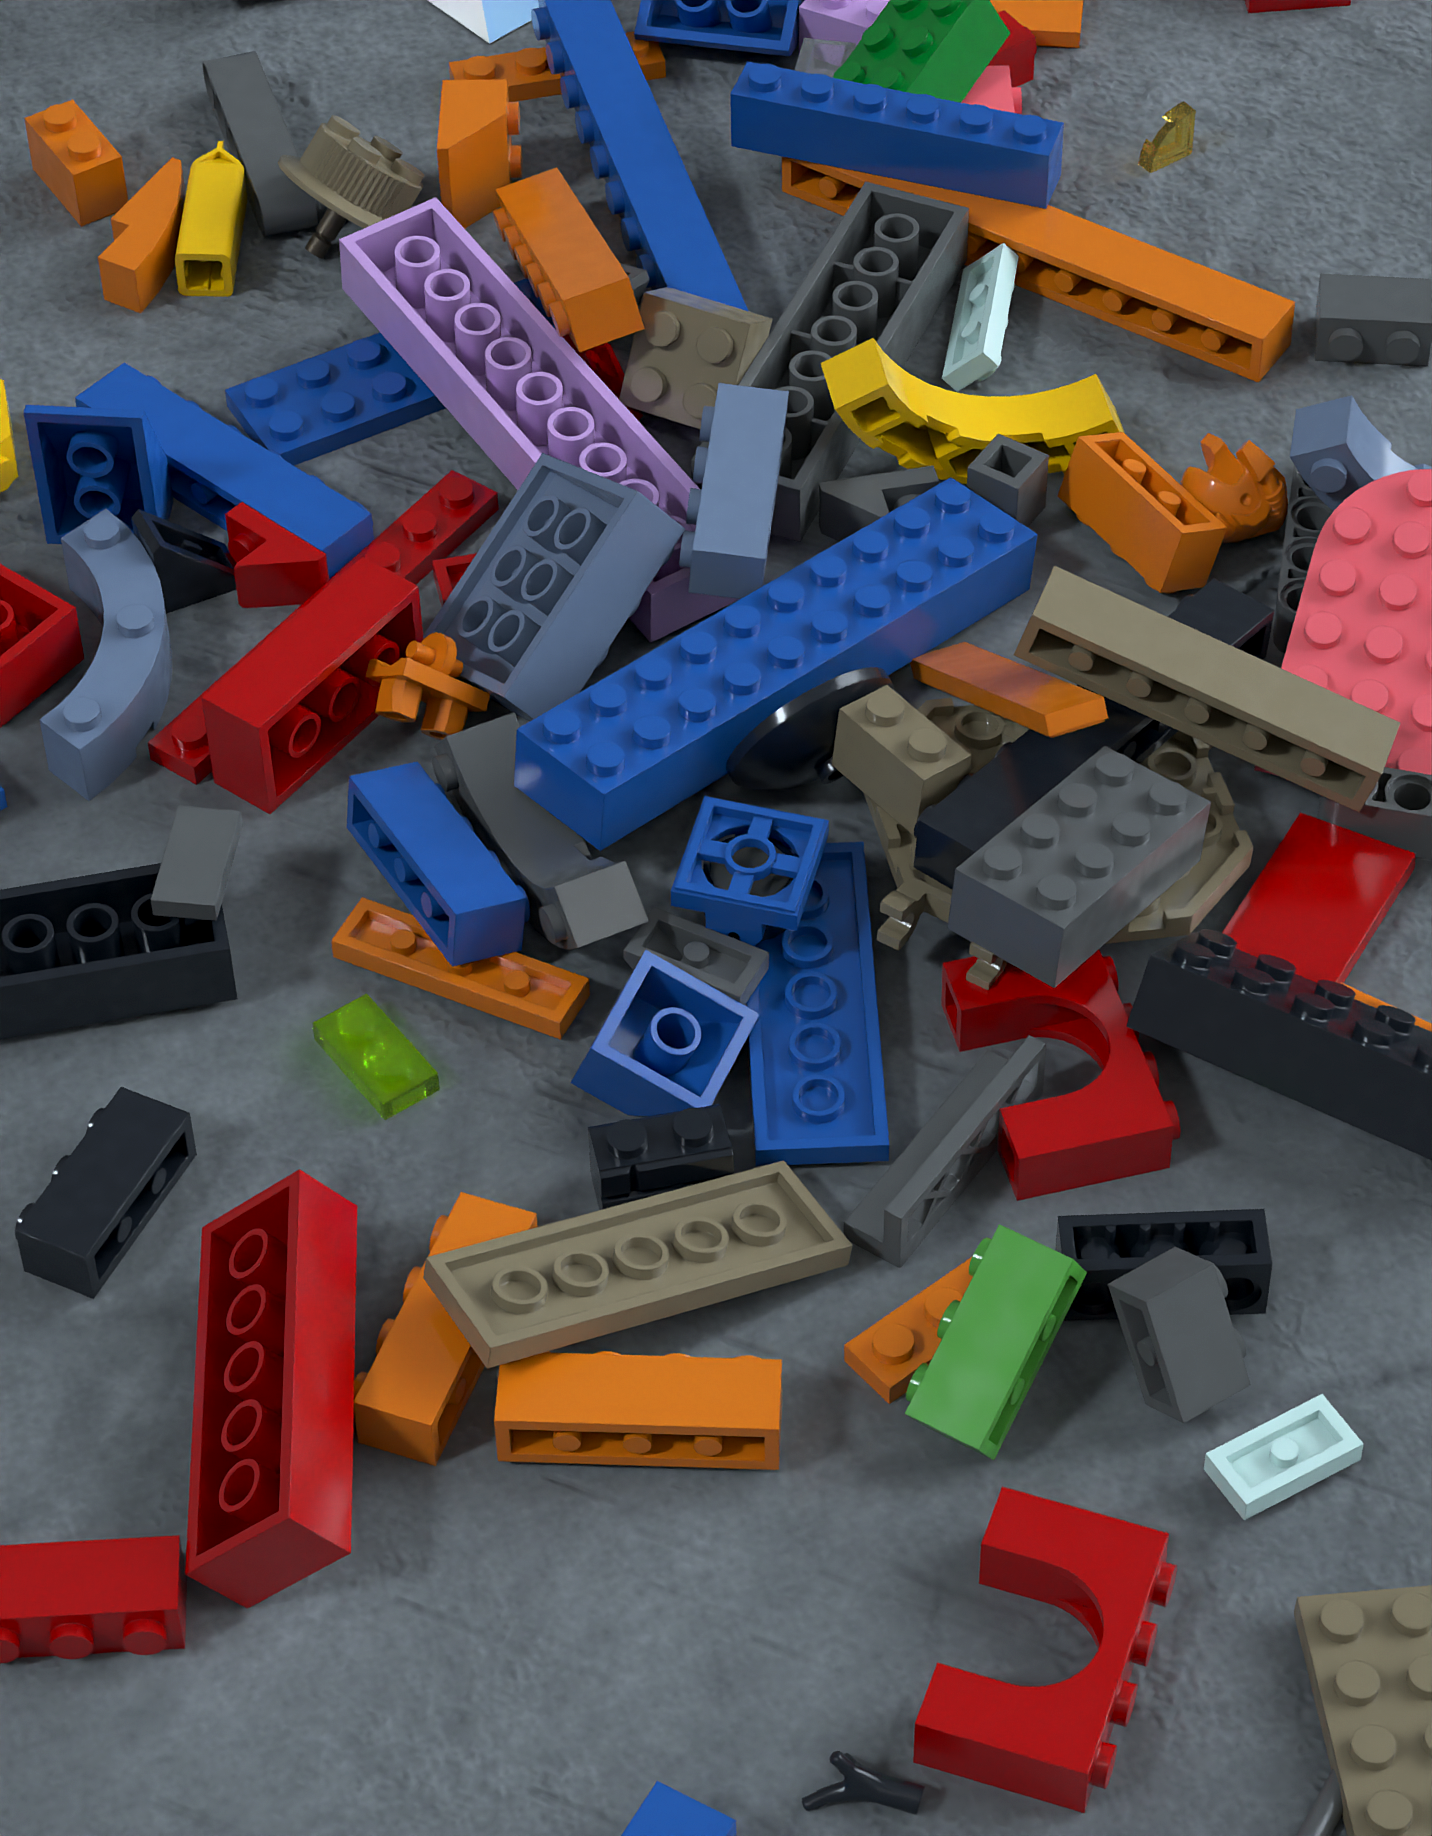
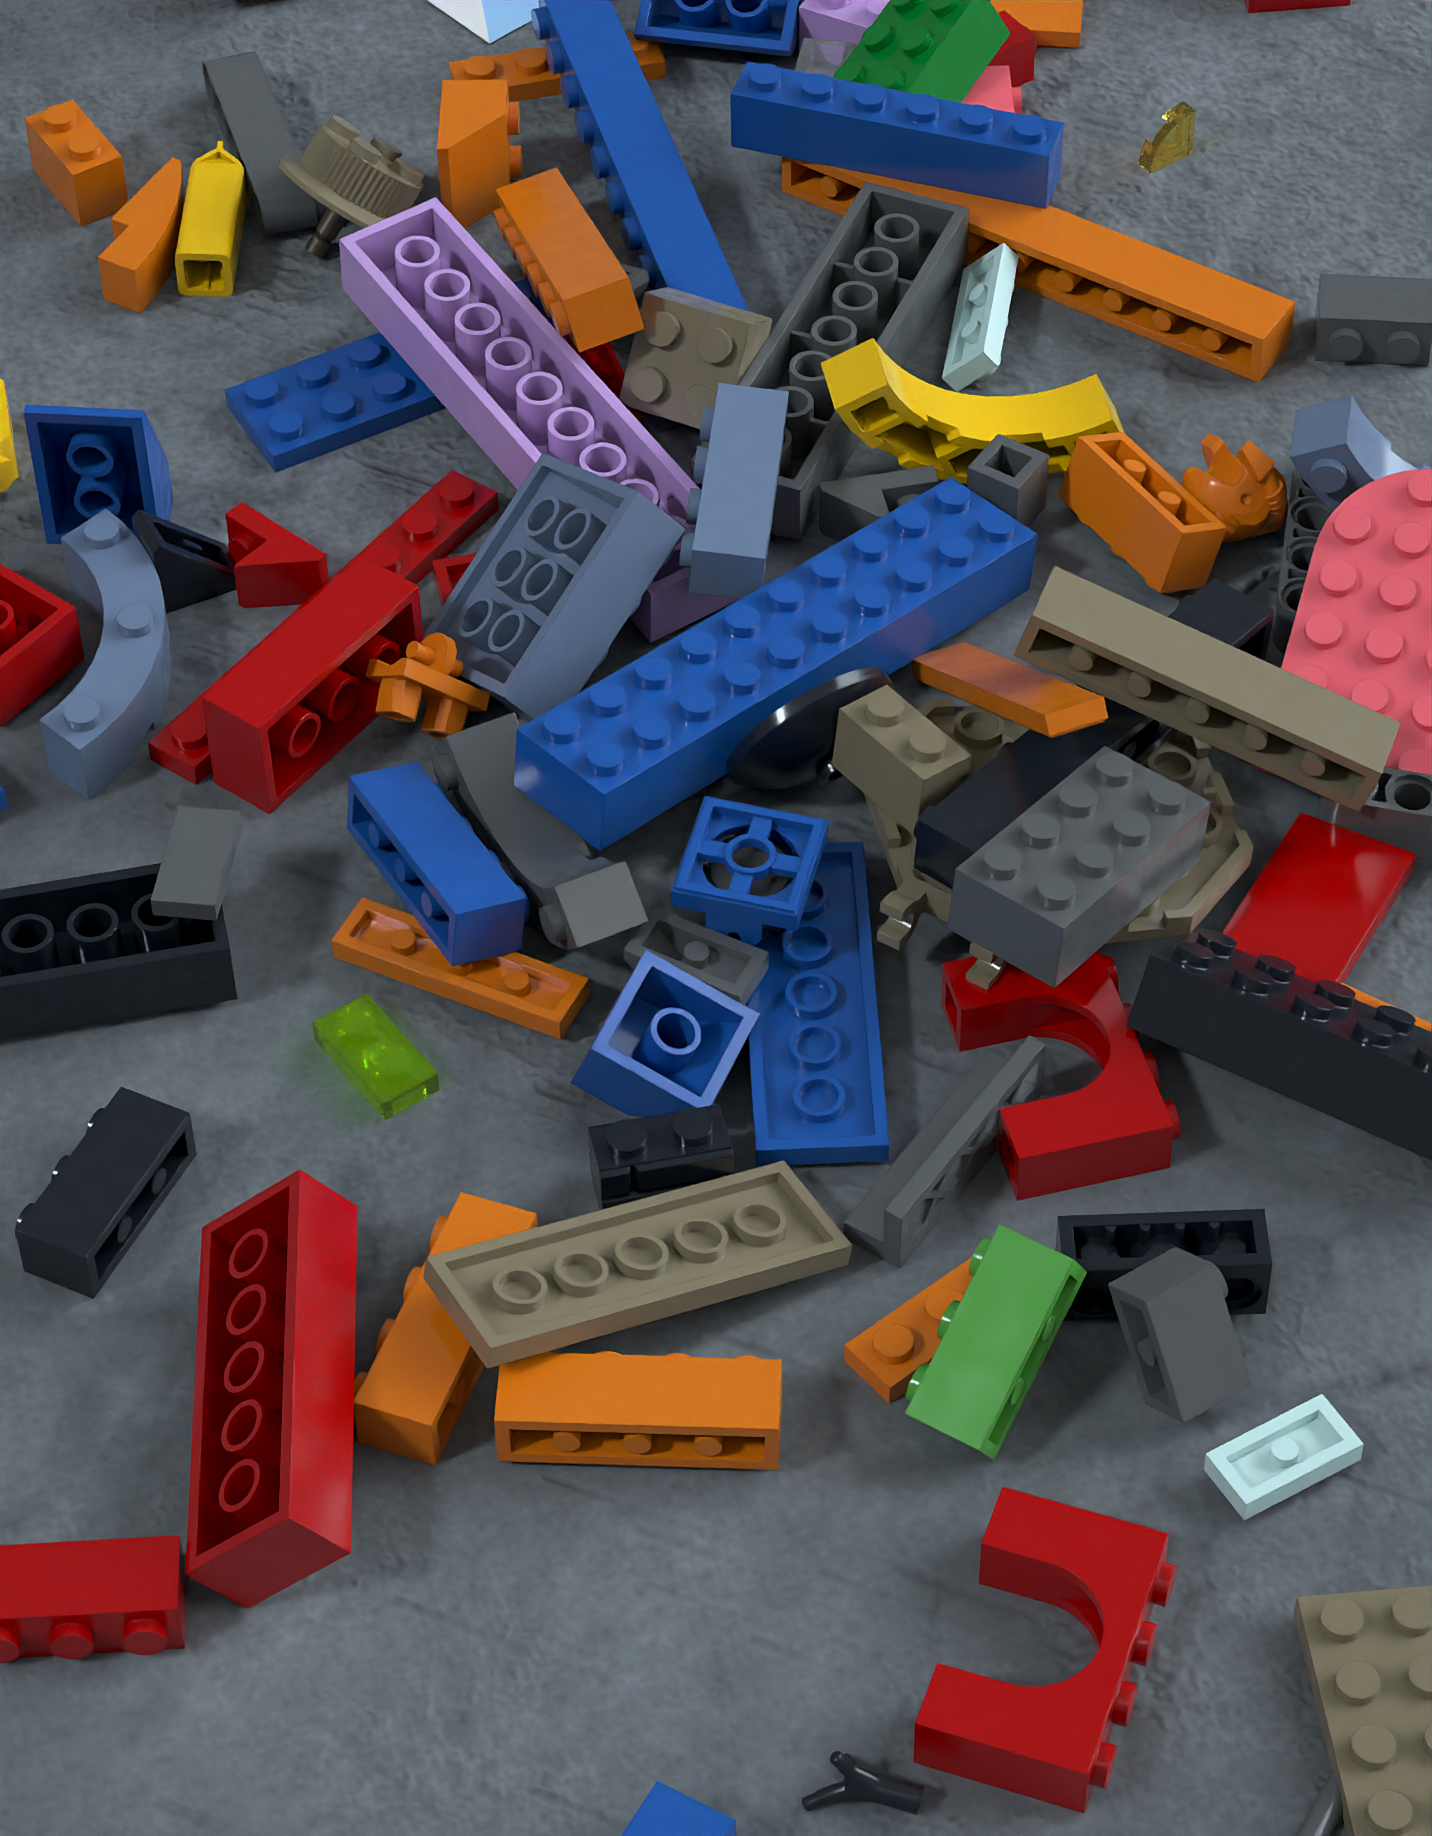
(220, 467): blue brick -> none

